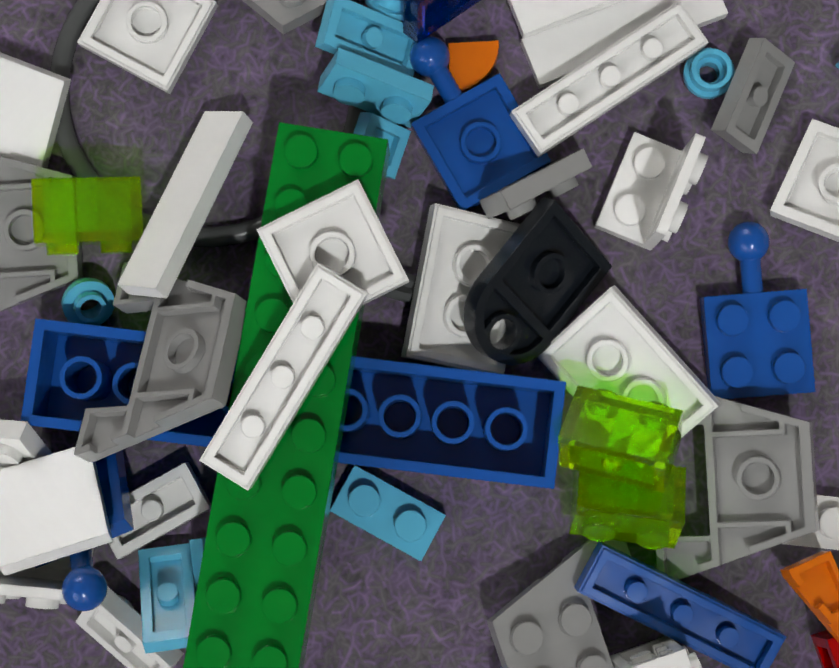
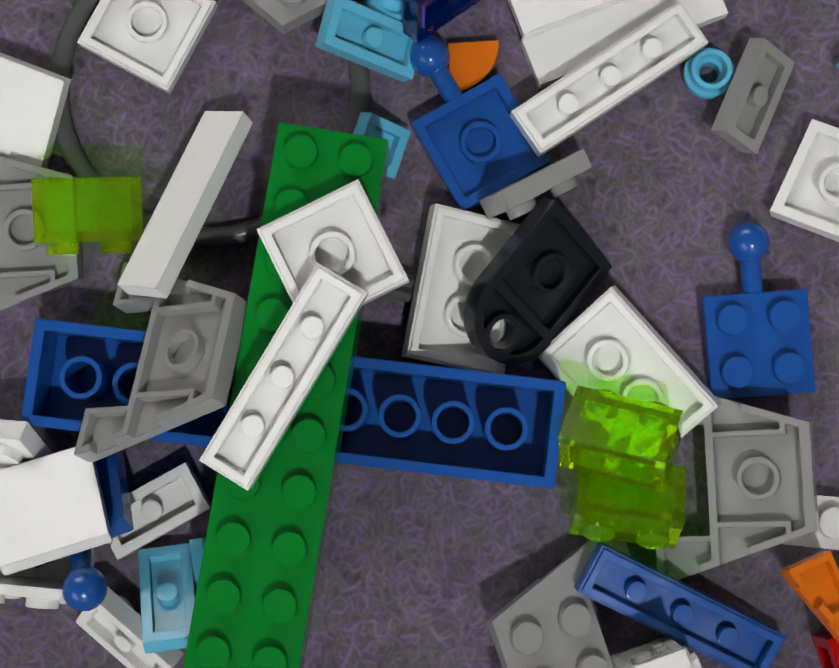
(81, 291): medium azure plate -> none
(375, 88): medium azure plate -> none
(387, 513): medium azure plate -> none
(648, 190): white bracket -> none

